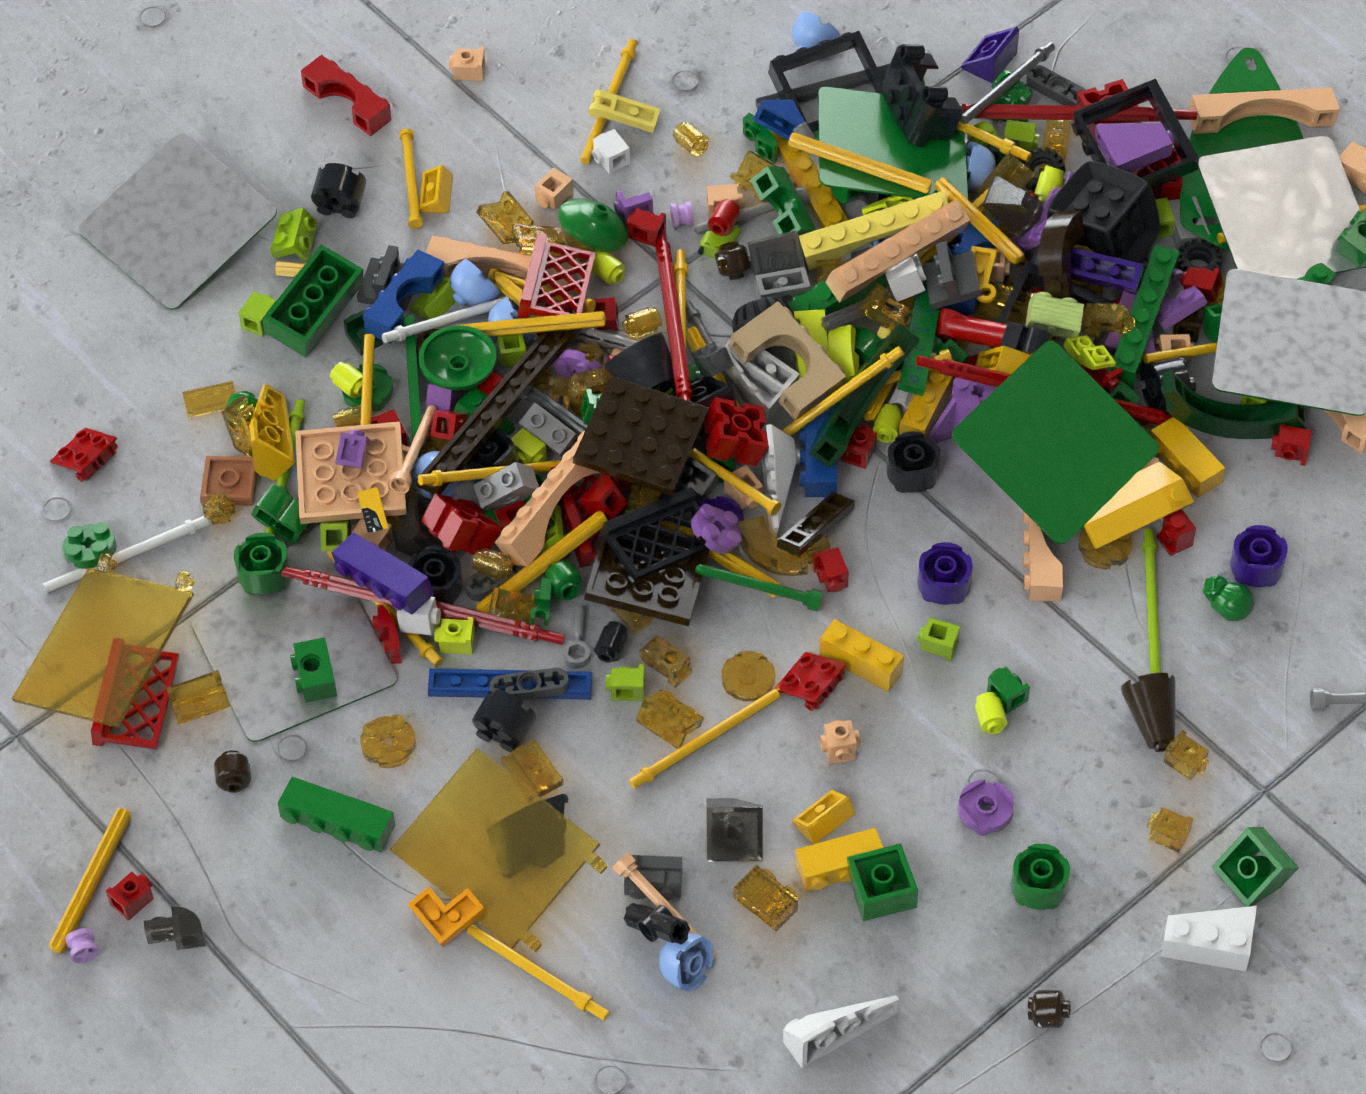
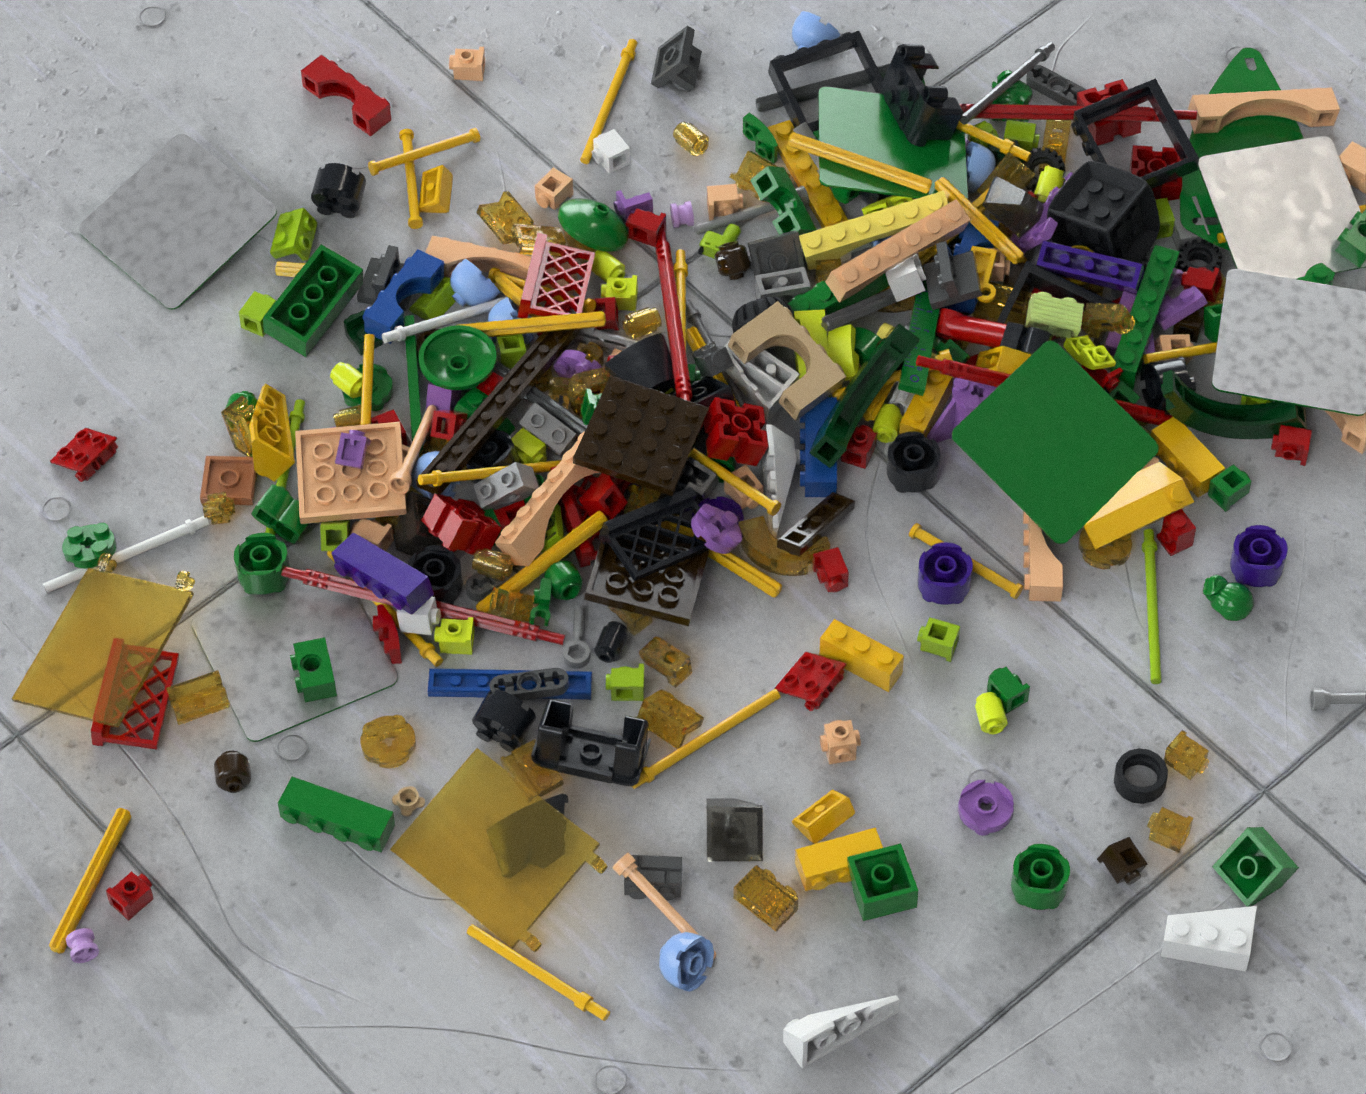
(182, 927): clear smoke brick -> none
(208, 398): clear yellow tile -> none
(372, 510): yellow sticker -> none
(405, 794): none -> tan plate
(448, 920): light orange plate -> none
(472, 135): none -> yellow bar
(590, 751): none -> black container
(624, 110): light yellow plate -> none
(624, 290): none -> neon yellow brick
(656, 923): black piece -> none
(677, 61): none -> dark grey bracket
(724, 217): red brick -> none
(748, 676): clear yellow tile -> none
(779, 116): blue slope -> none
(809, 598): green piece -> none
(884, 309): clear yellow leg -> none
(885, 361): yellow bar -> none
(992, 54): dark purple slope -> none
(1014, 589): none -> yellow bar
(1048, 1008): dark brown head -> none
(1055, 251): dark brown arch -> none
(1123, 861): none -> dark brown brick
(1133, 144): medium lavender slope -> none
(1145, 758): none -> black tyre
(1153, 708): dark brown cone -> none
(1229, 487): none -> green brick

